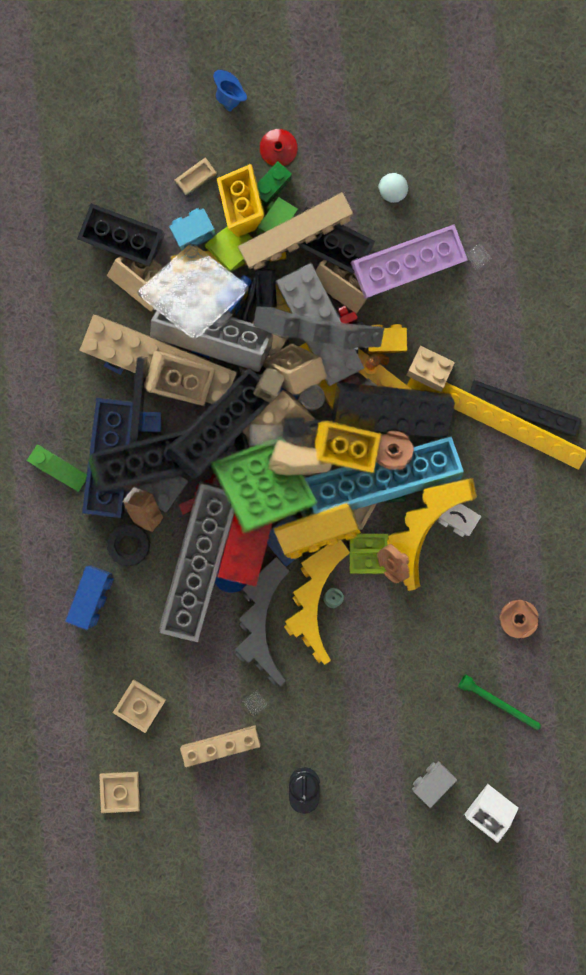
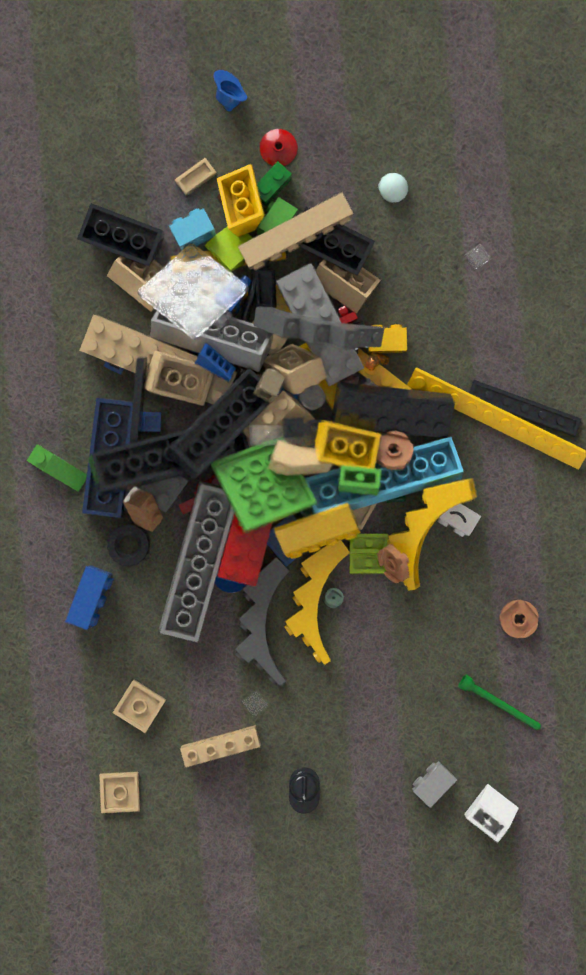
(214, 362): none -> blue slope
(359, 480): none -> bright green brick
(409, 261): lavender plate -> none
(430, 368): tan plate -> none

